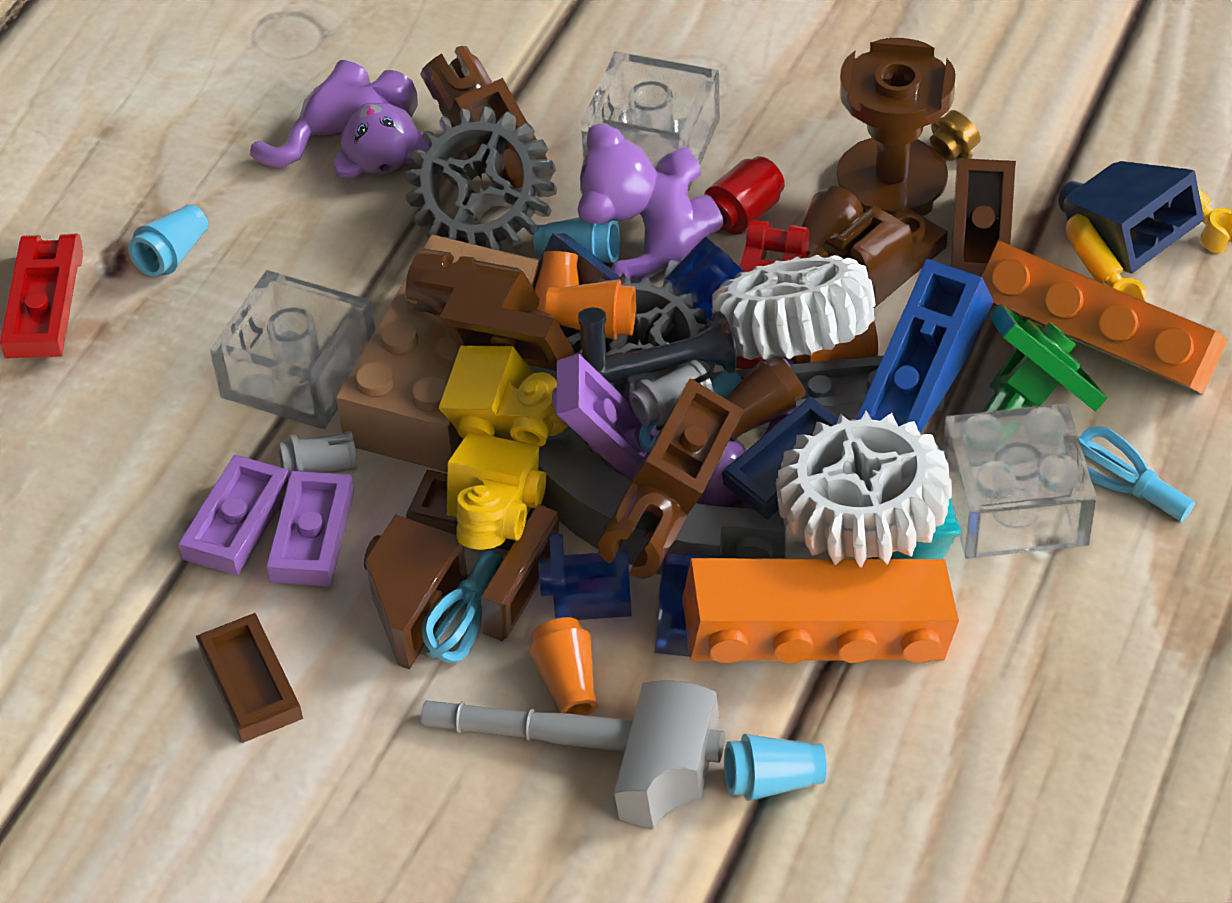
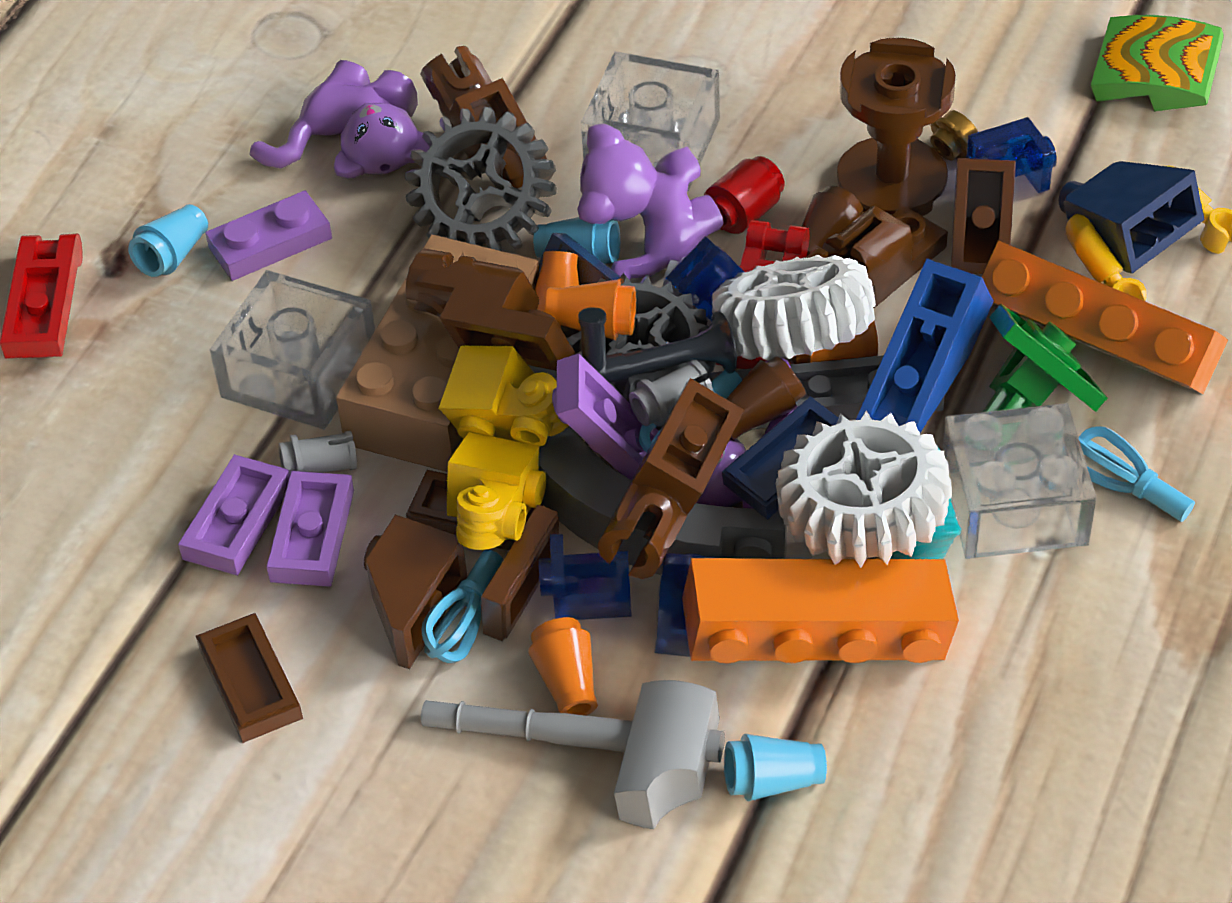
(268, 235): none -> medium lavender plate
(1020, 143): none -> clear blue bracket
(1158, 58): none -> slope

